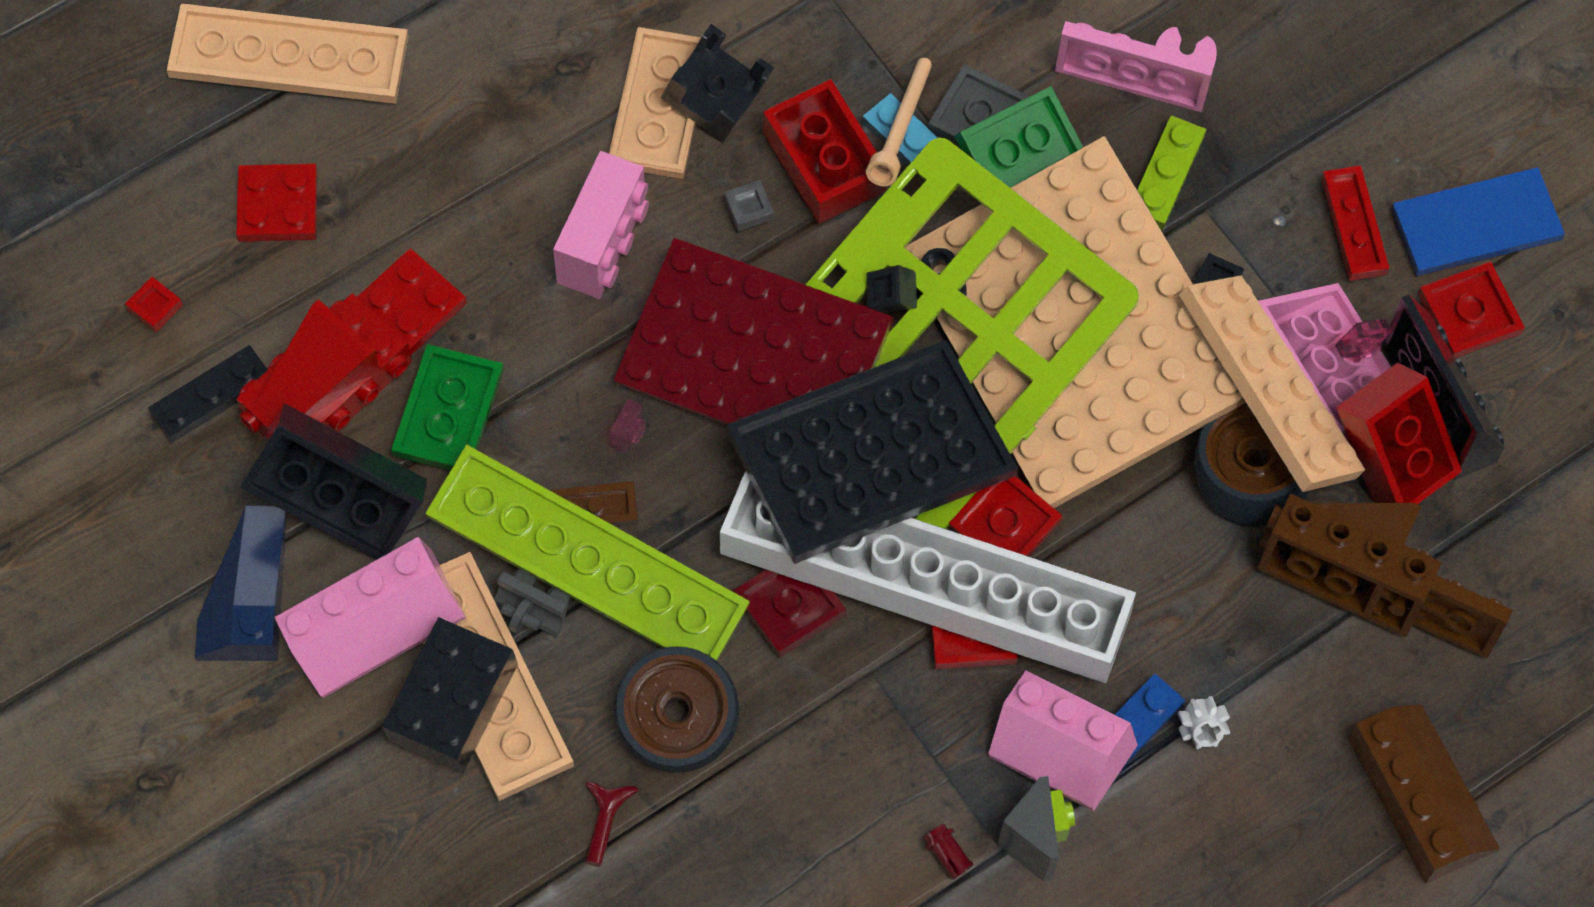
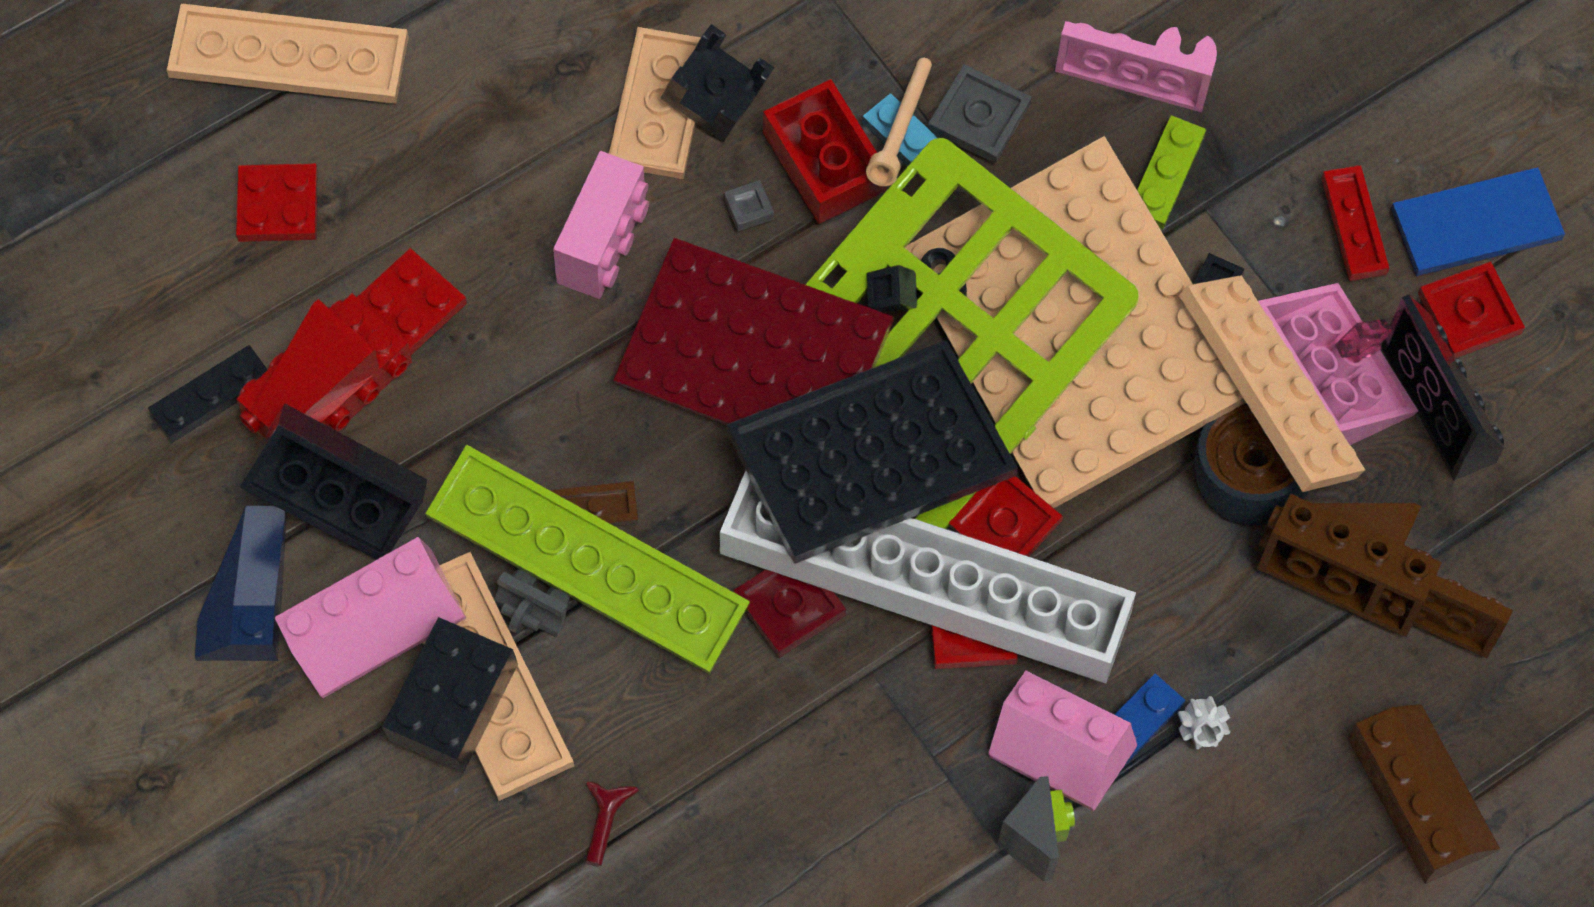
(153, 304): red plate -> none
(447, 407): green plate -> none
(628, 427): clear pink plate -> none
(668, 677): reddish brown wheel -> none
(948, 851): dark red pin -> none
(1021, 138): green plate -> none
(1399, 437): red brick -> none

